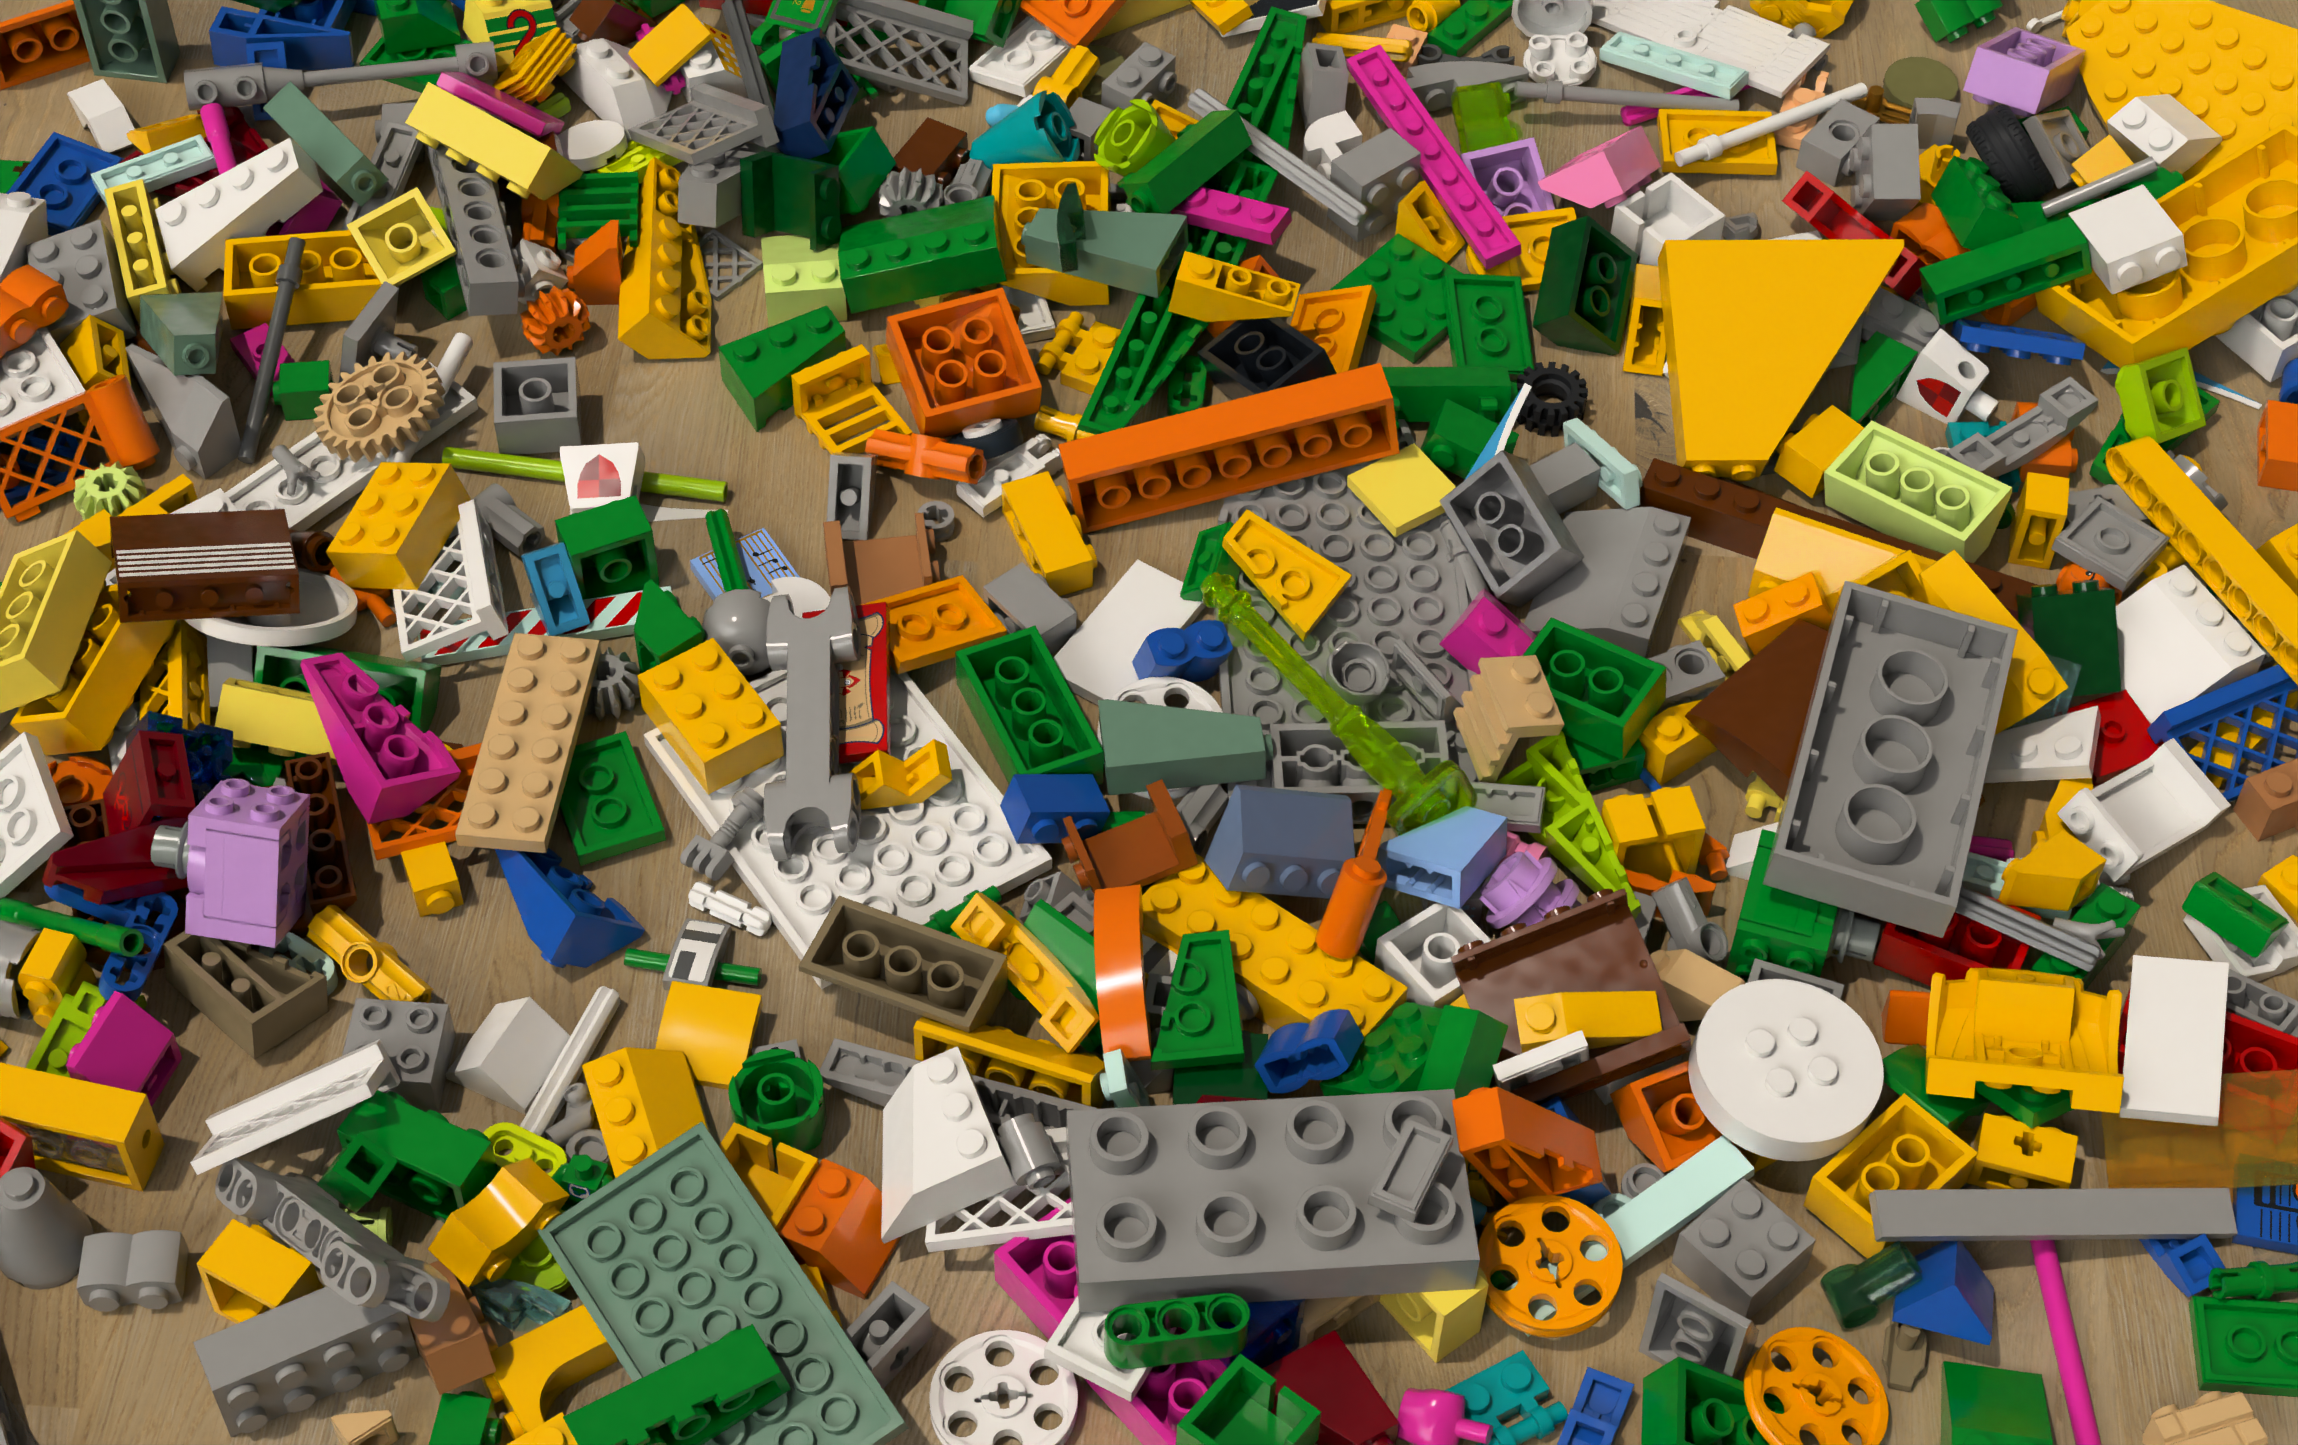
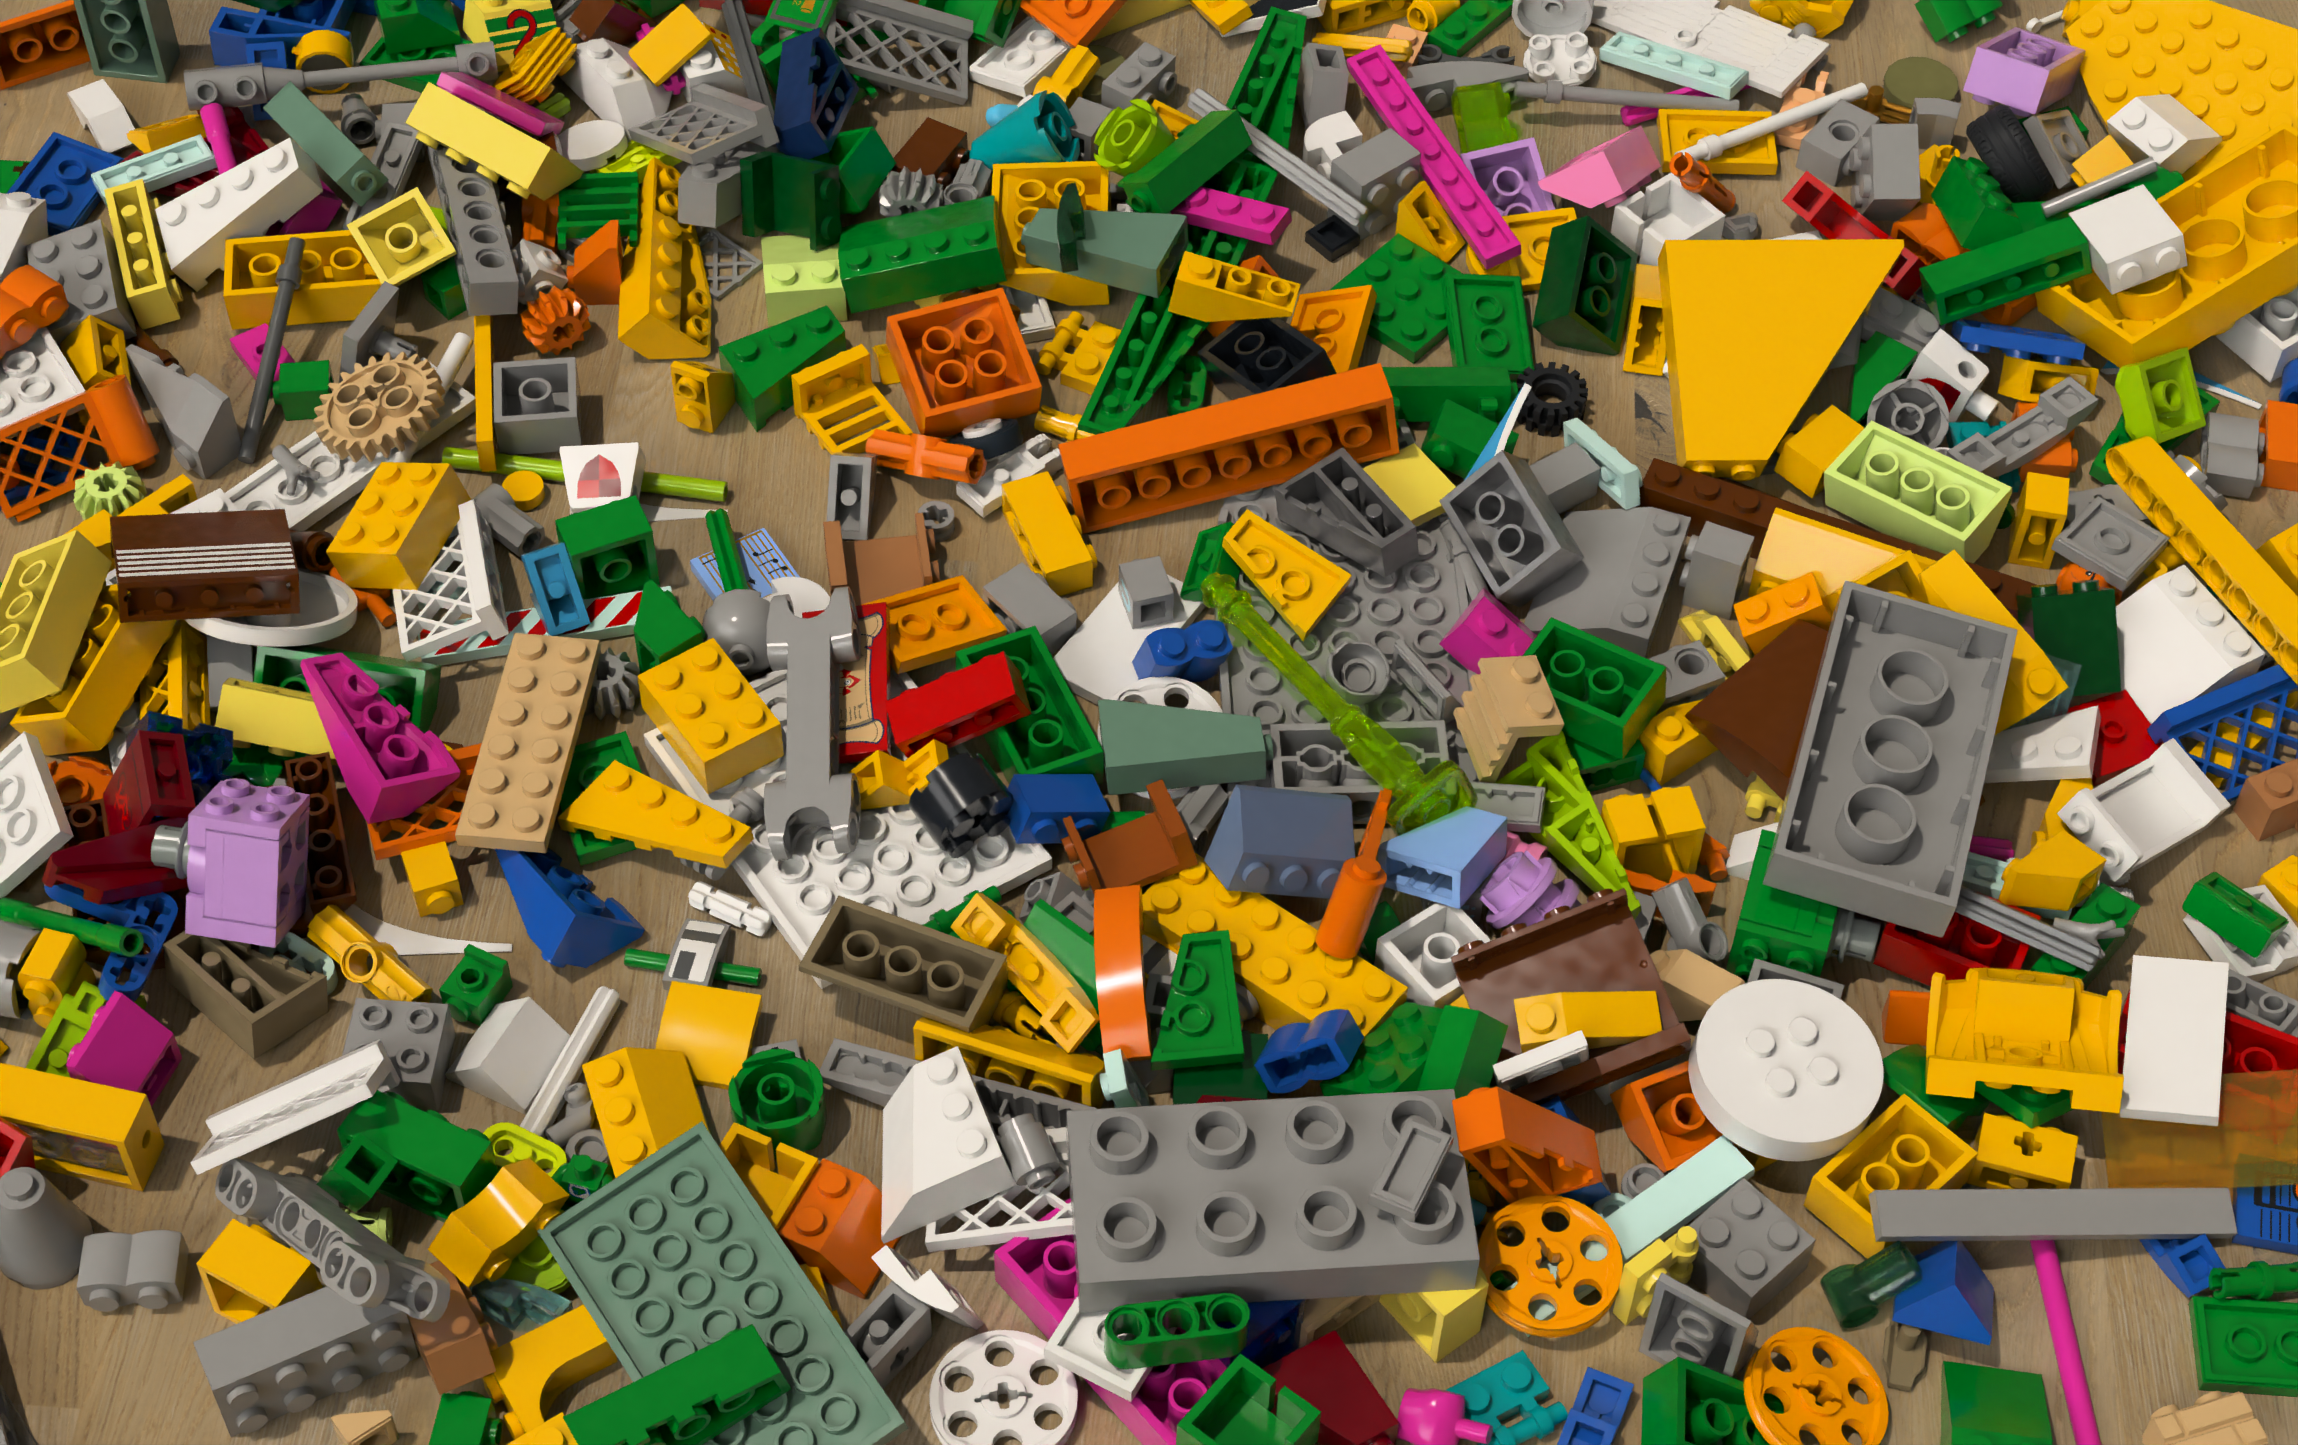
(184, 330): sand green slope -> none
(322, 52): none -> yellow piece
(357, 119): none -> light grey cone
(414, 943): none -> white sticker
(476, 985): none -> green brick
(485, 392): none -> yellow tile
(525, 489): none -> yellow tile
(655, 816): none -> yellow wing
(701, 394): none -> yellow slope
(927, 1288): none -> white slope
(959, 705): none -> red brick
(962, 803): none -> black brick
(1015, 1013): none -> yellow pin
(1146, 592): none -> light grey brick
(1332, 238): none -> black tile
(1348, 513): none -> flat silver wedge
(1641, 1273): none -> light yellow plate
(1698, 179): none -> orange pin
(1716, 569): none -> light grey brick
(1911, 410): none -> light grey cylinder
(2030, 377): none -> yellow slope
(2231, 454): none -> light grey brick

